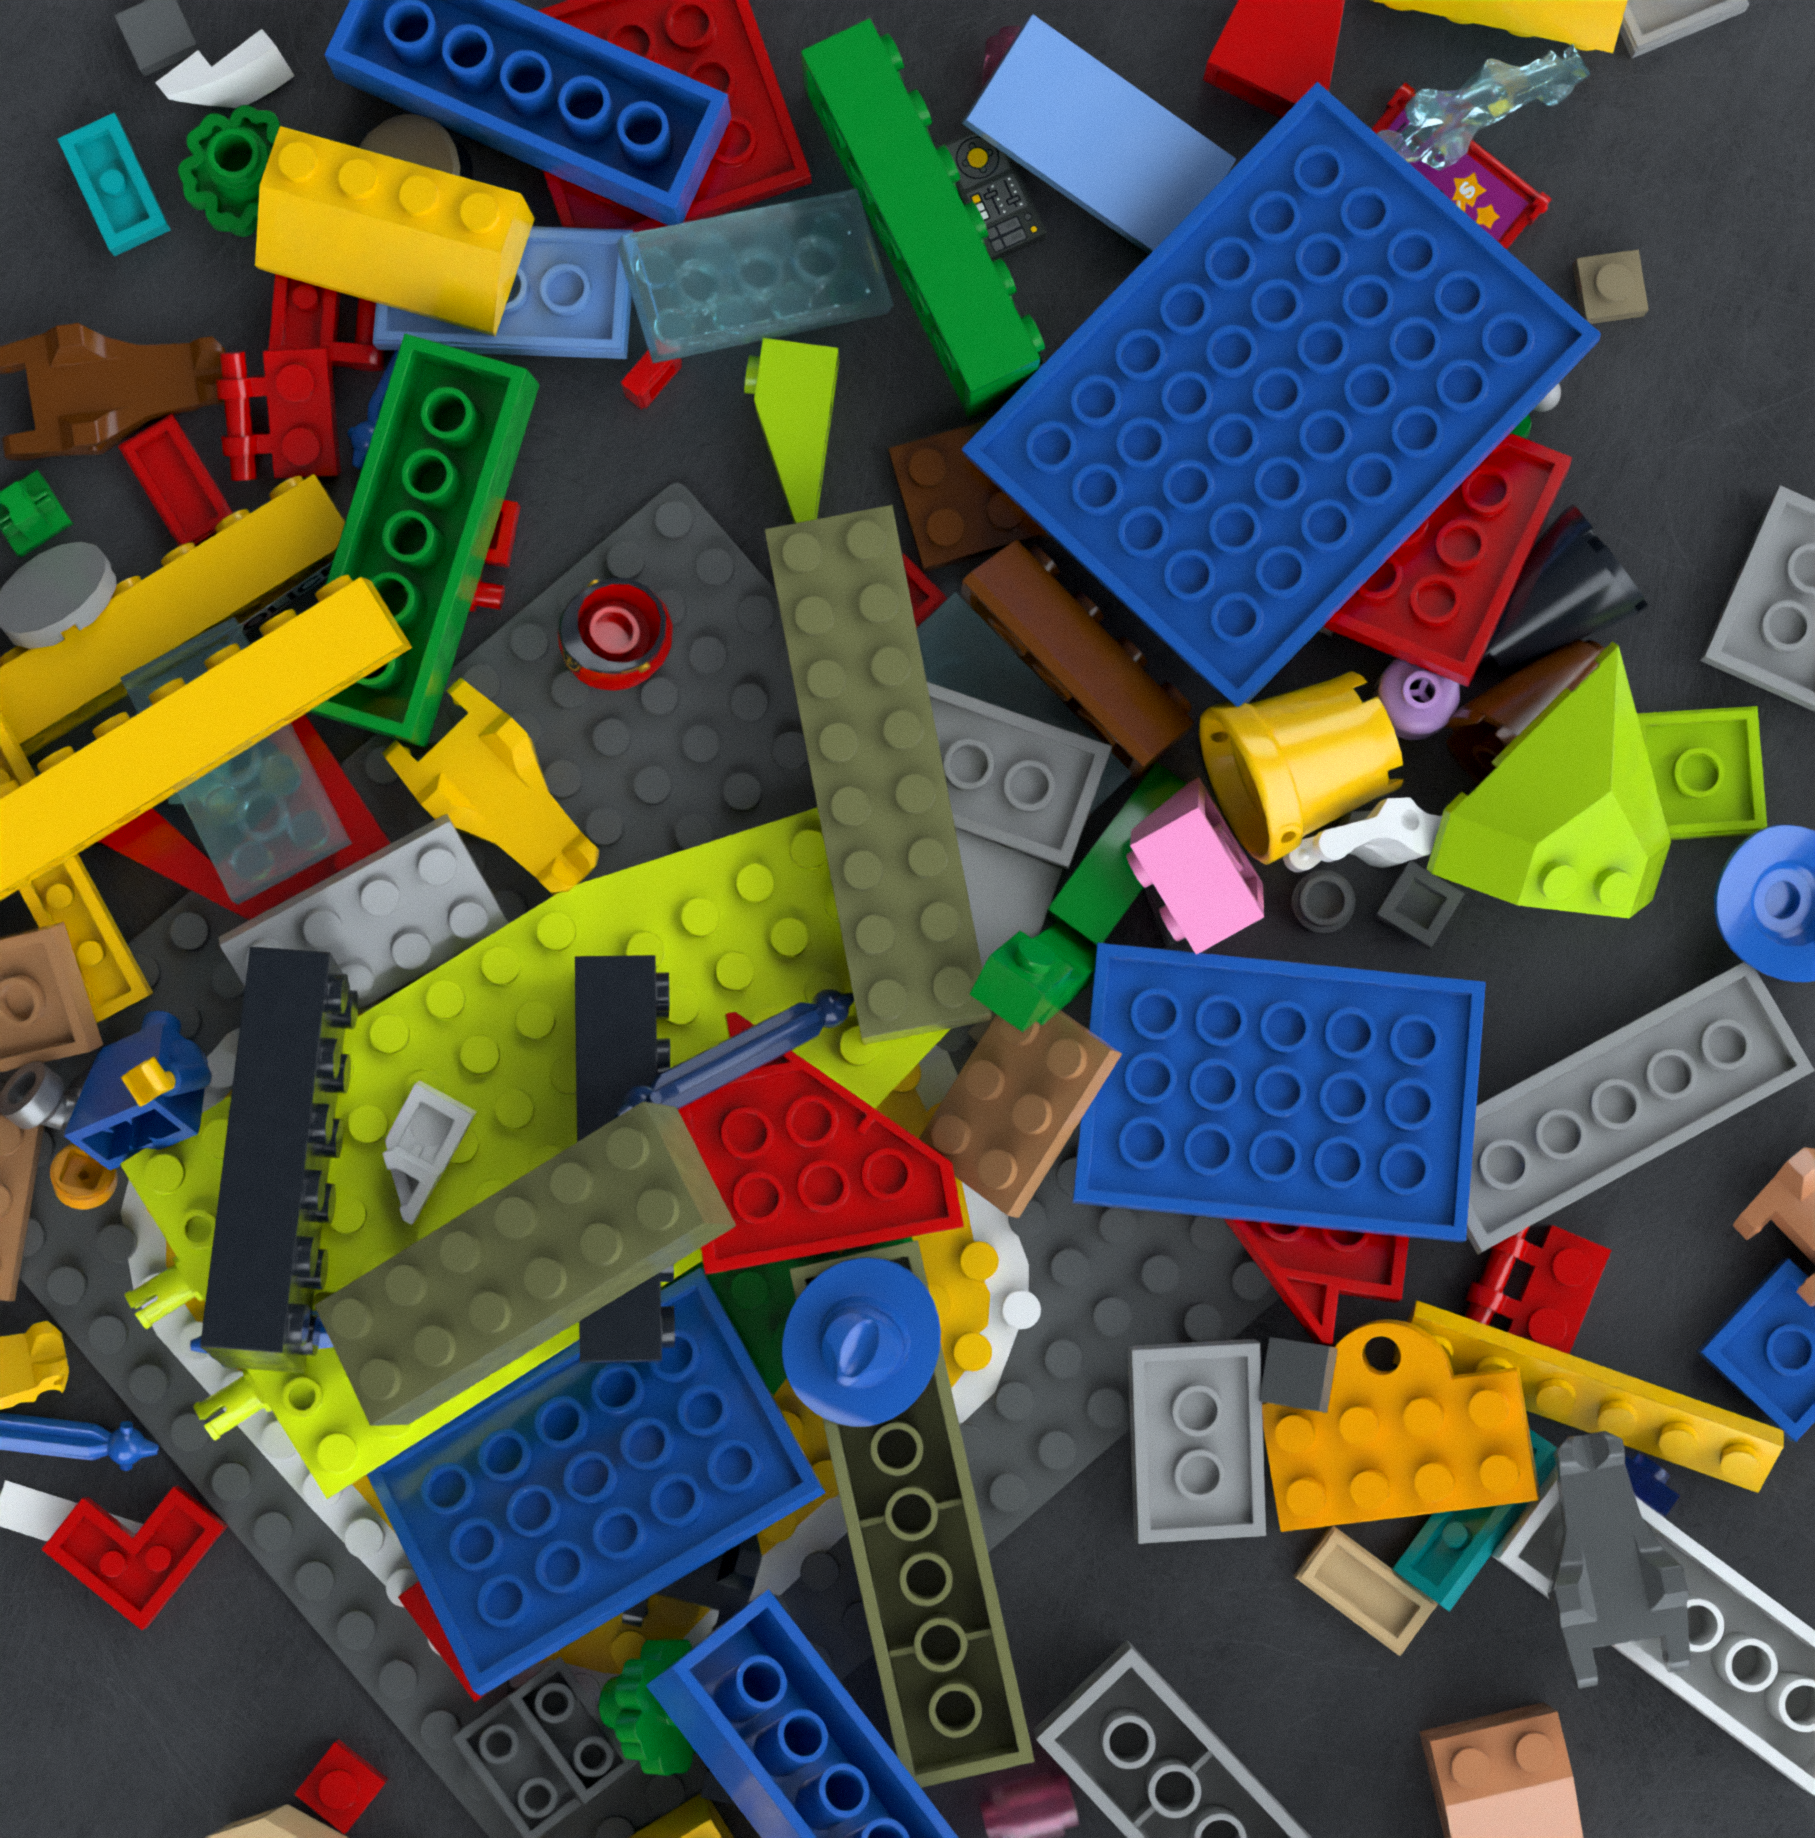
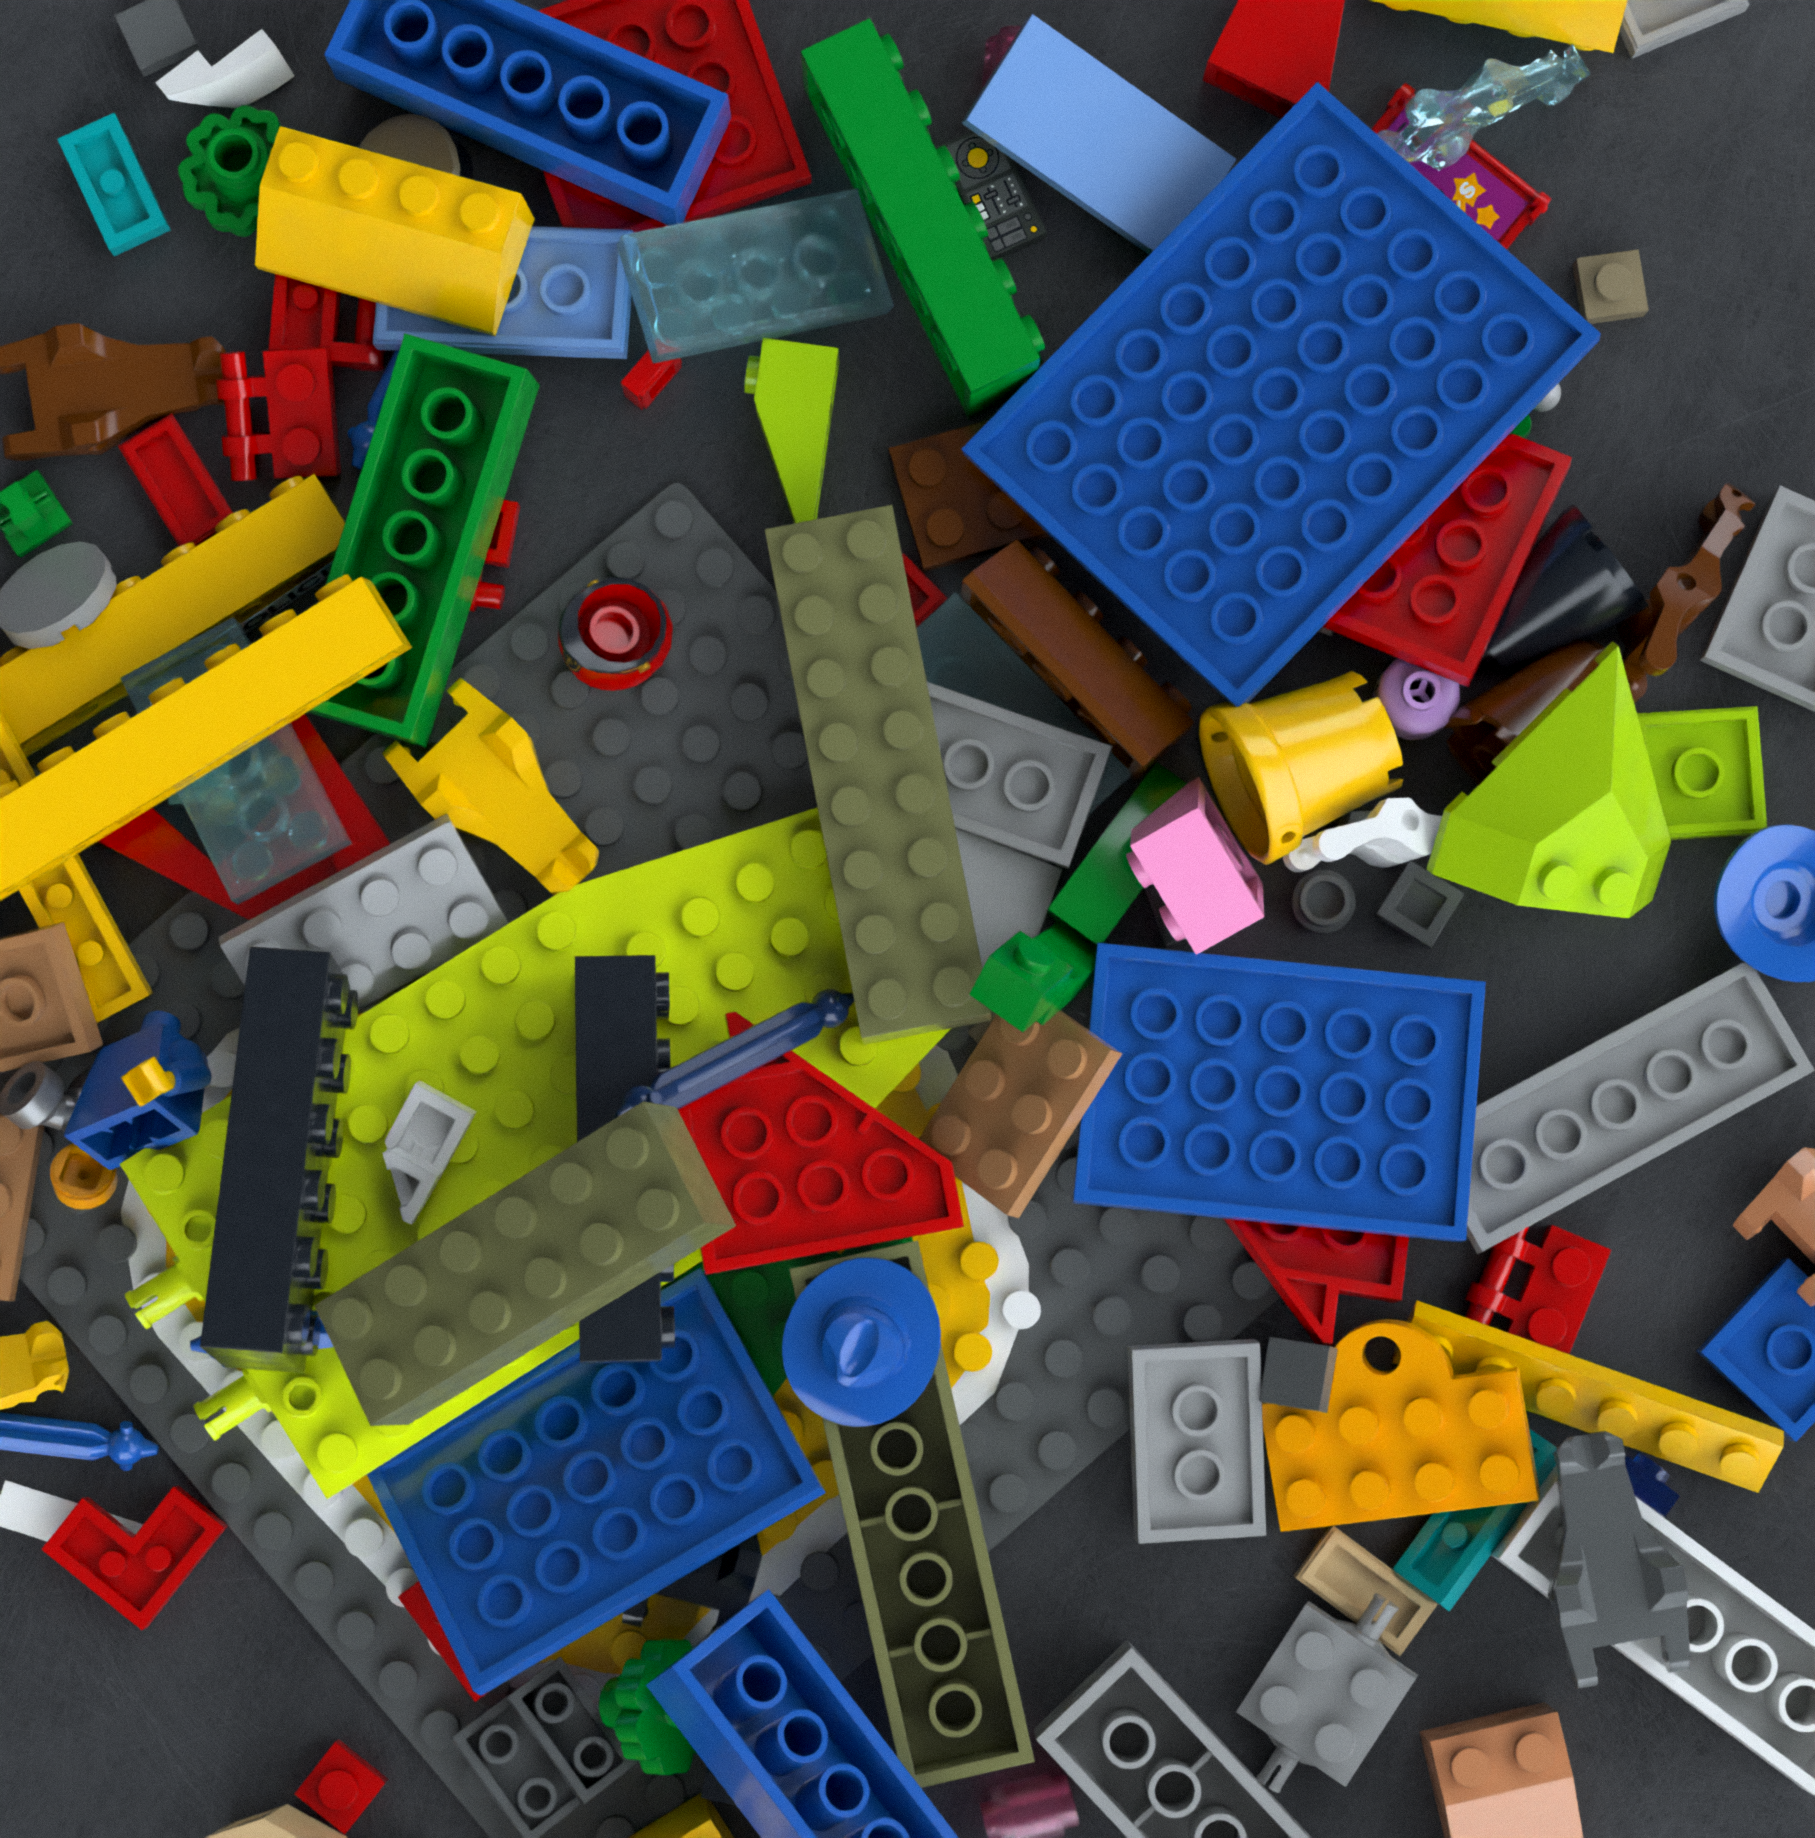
(1327, 1693): none -> light grey plate
(1681, 593): none -> reddish brown animal

